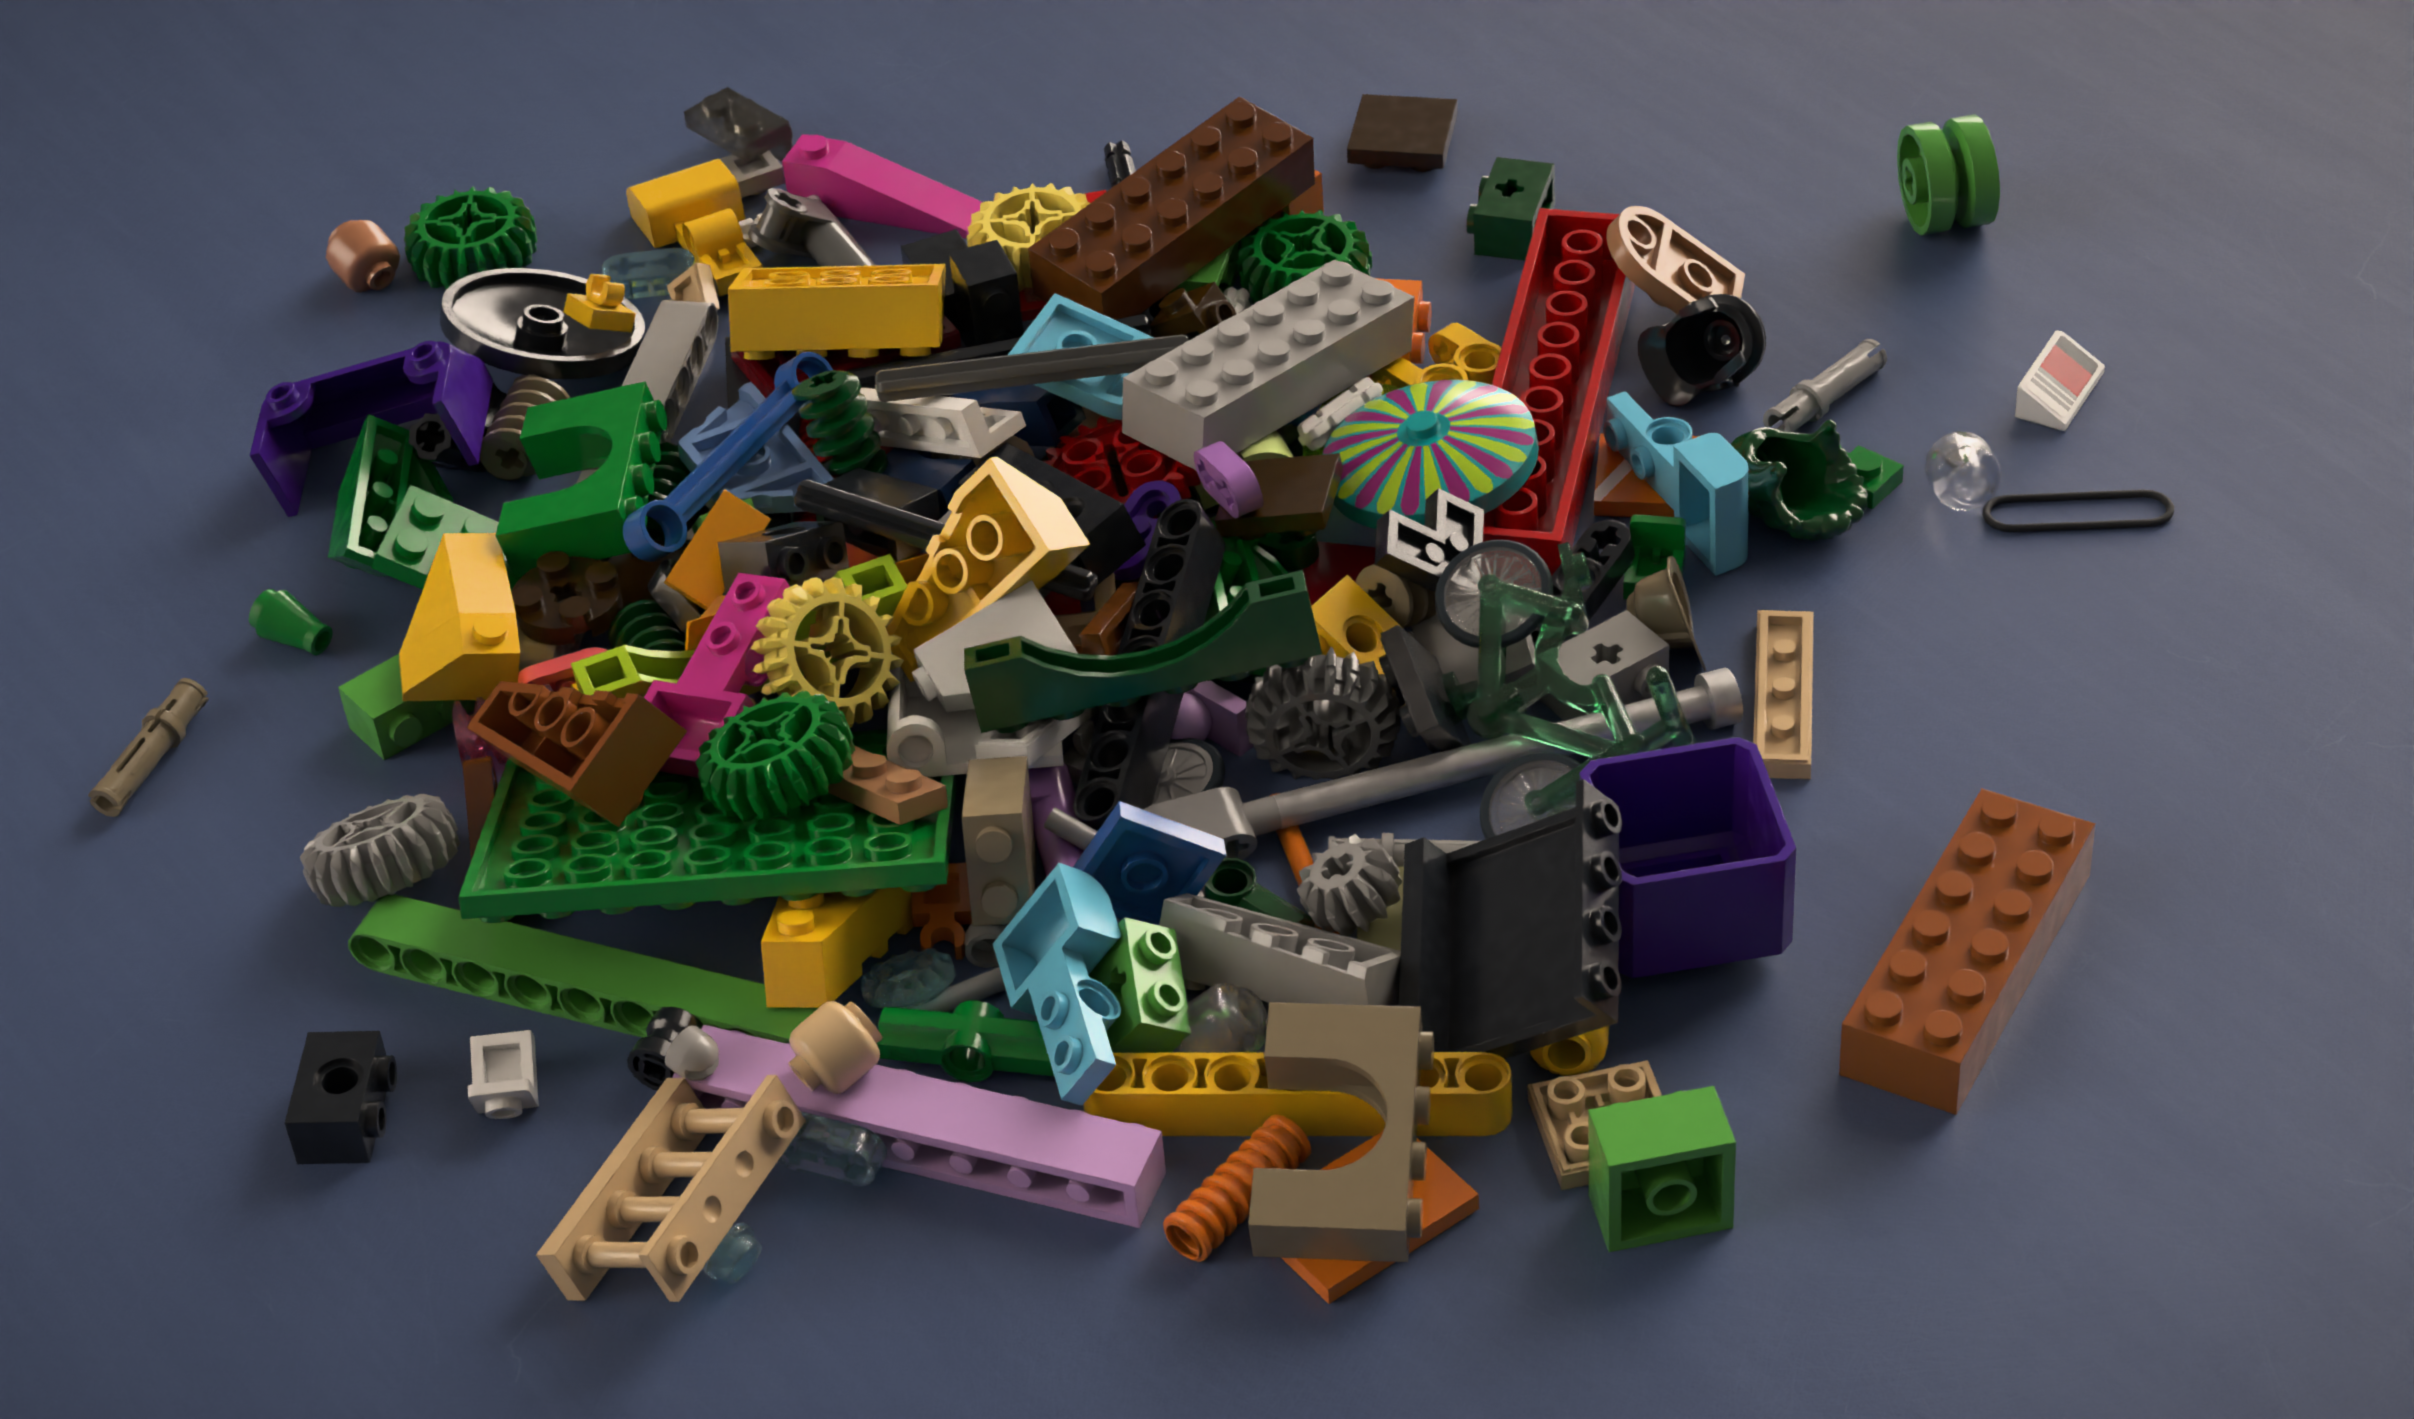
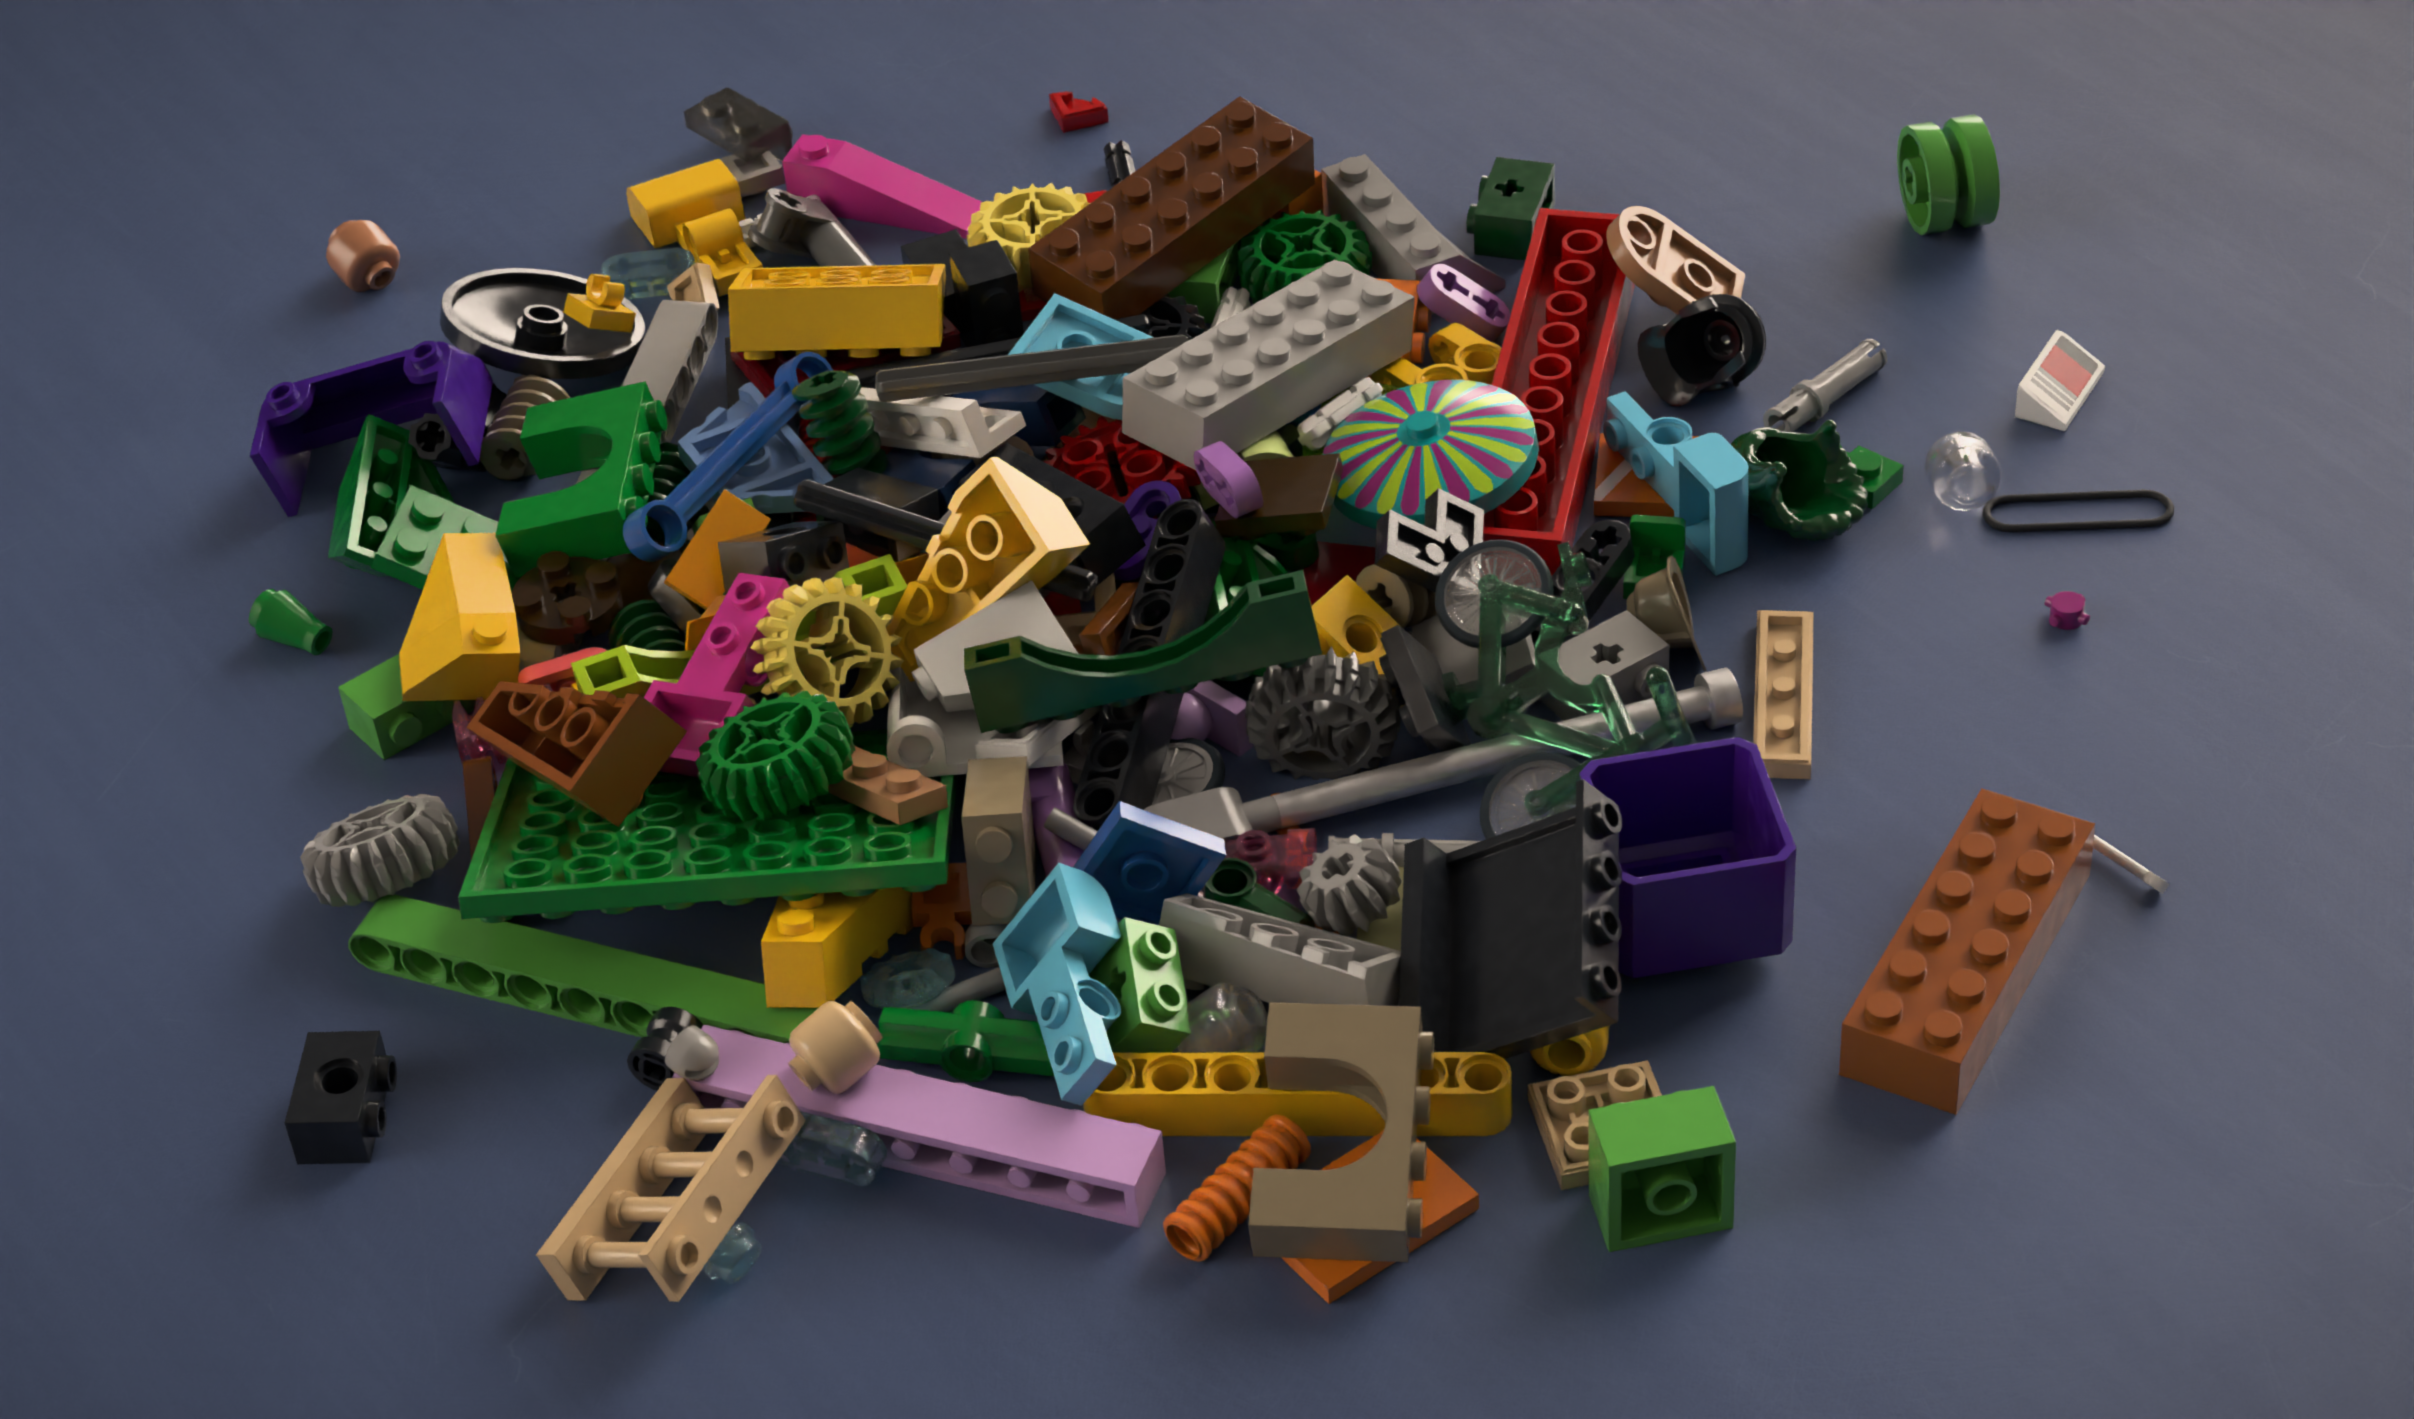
(160, 731): dark tan pin -> none
(469, 236): green gear -> none
(503, 1074): white bracket -> none
(1077, 113): none -> red tile
(1191, 311): dark brown bracket -> none
(1275, 857): none -> clear pink plate
(1398, 235): none -> light grey wedge
(1402, 132): dark brown tile -> none
(1463, 301): none -> medium lavender beam
(2067, 610): none -> magenta piece
(2130, 865): none -> white hinge

